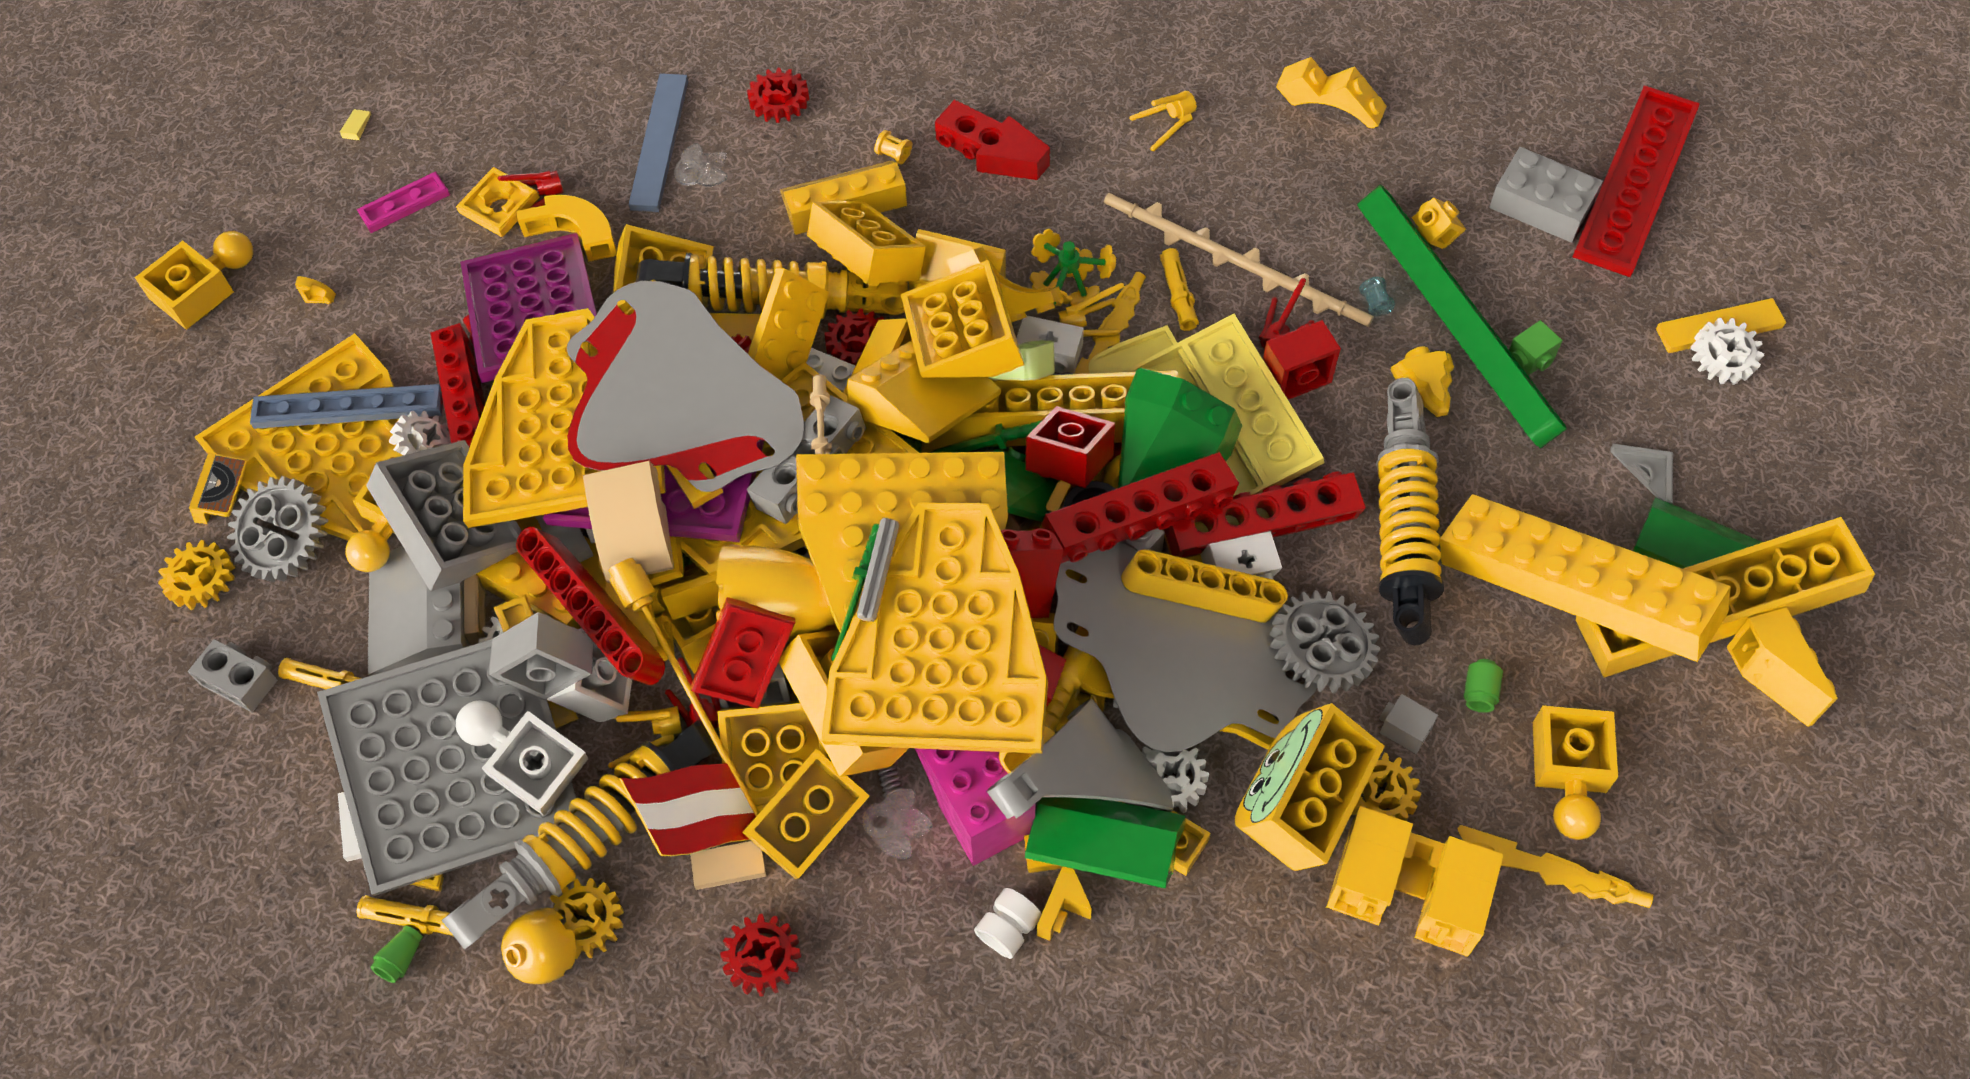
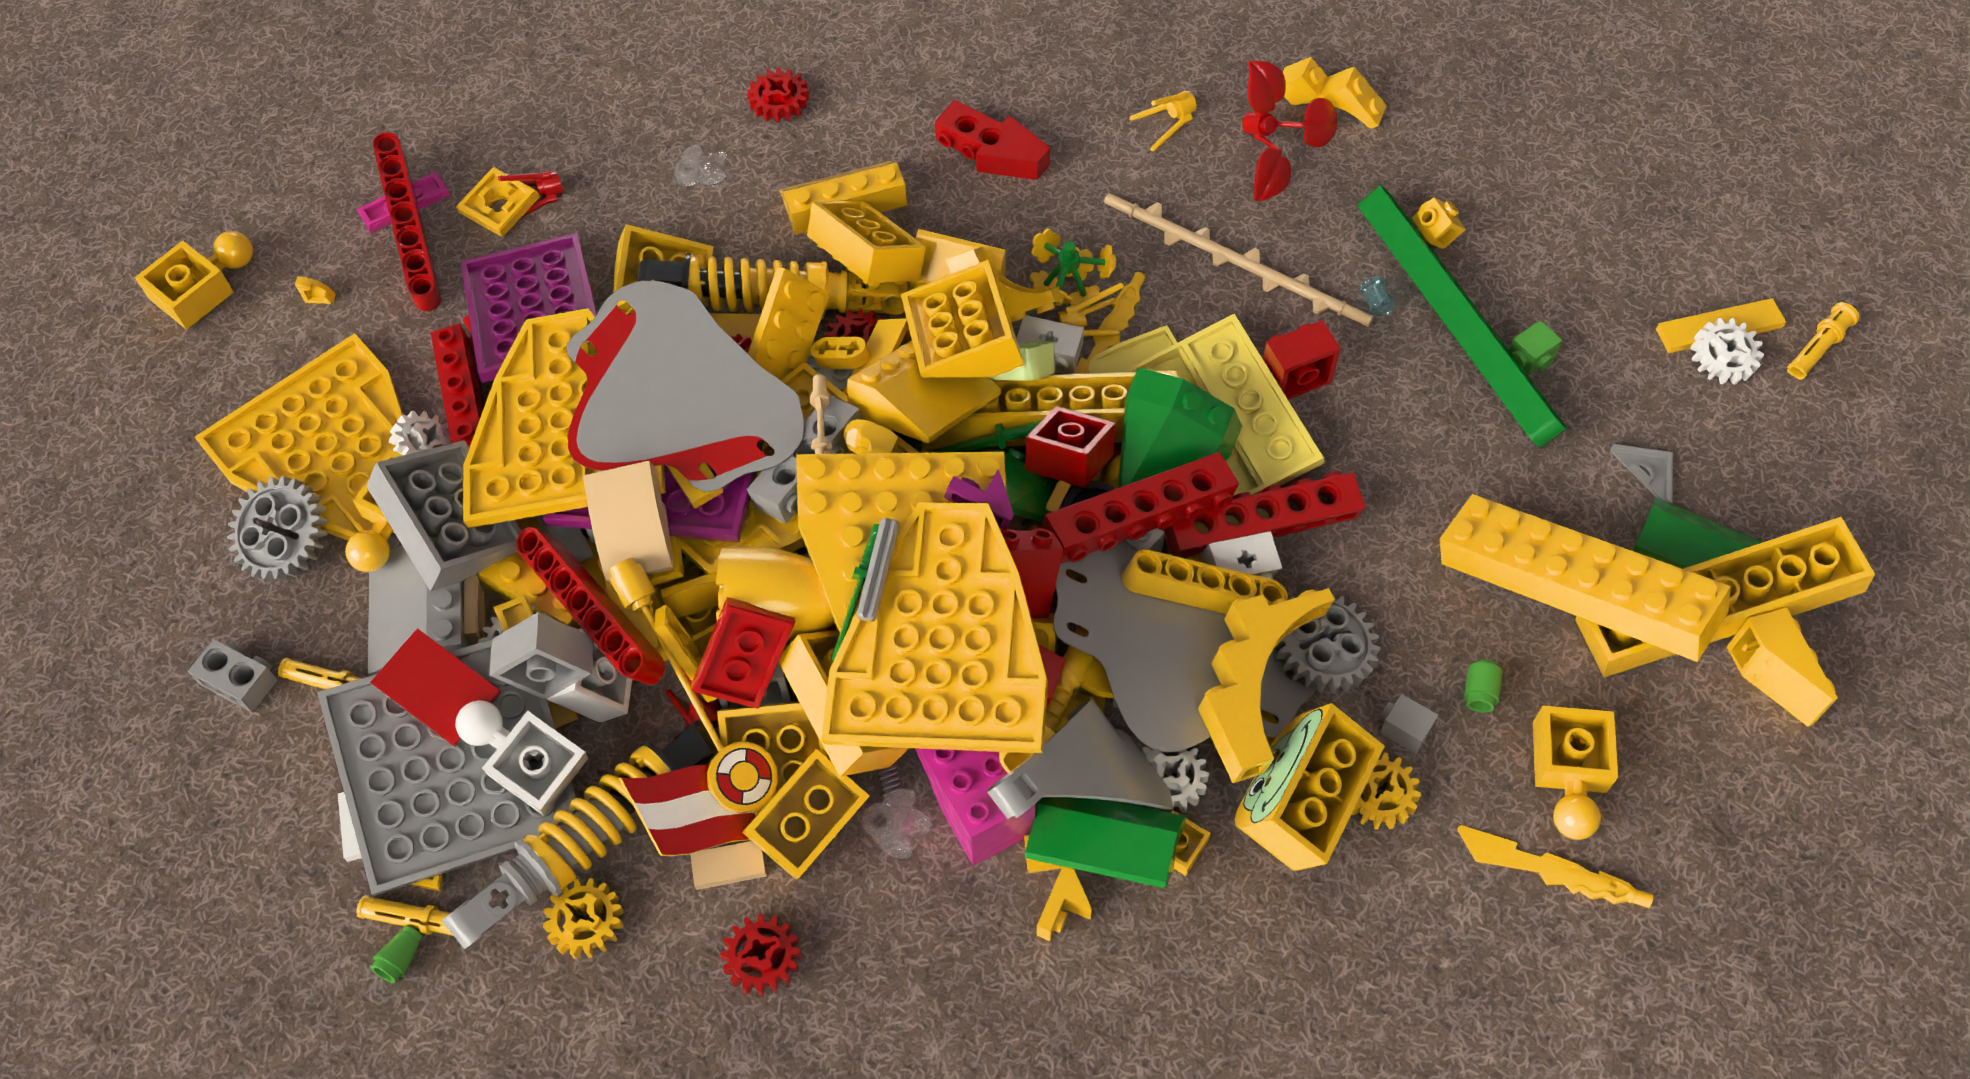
(196, 569): yellow gear -> none
(217, 487): panel -> none
(345, 406): sand blue tile -> none
(355, 124): light yellow piece -> none
(406, 222): none -> red beam
(432, 684): none -> red tile
(538, 947): yellow cylinder -> none
(574, 216): yellow arch -> none
(658, 143): sand blue tile -> none
(663, 721): yellow plant -> none
(678, 642): none -> yellow tile
(742, 777): none -> tile
(840, 352): none -> yellow beam
(869, 437): none -> yellow rock
(893, 146): yellow bush -> none
(968, 491): none -> magenta slope
(1004, 928): white wheel -> none
(1181, 298): yellow pin -> none
(1233, 708): none -> yellow arch
(1266, 88): none -> red plant
(1280, 327): red plant -> none
(1409, 515): piece -> none
(1431, 376): yellow rock -> none
(1450, 877): yellow piece -> none
(1545, 194): light grey brick -> none
(1636, 181): red plate -> none
(1828, 332): none -> yellow pin

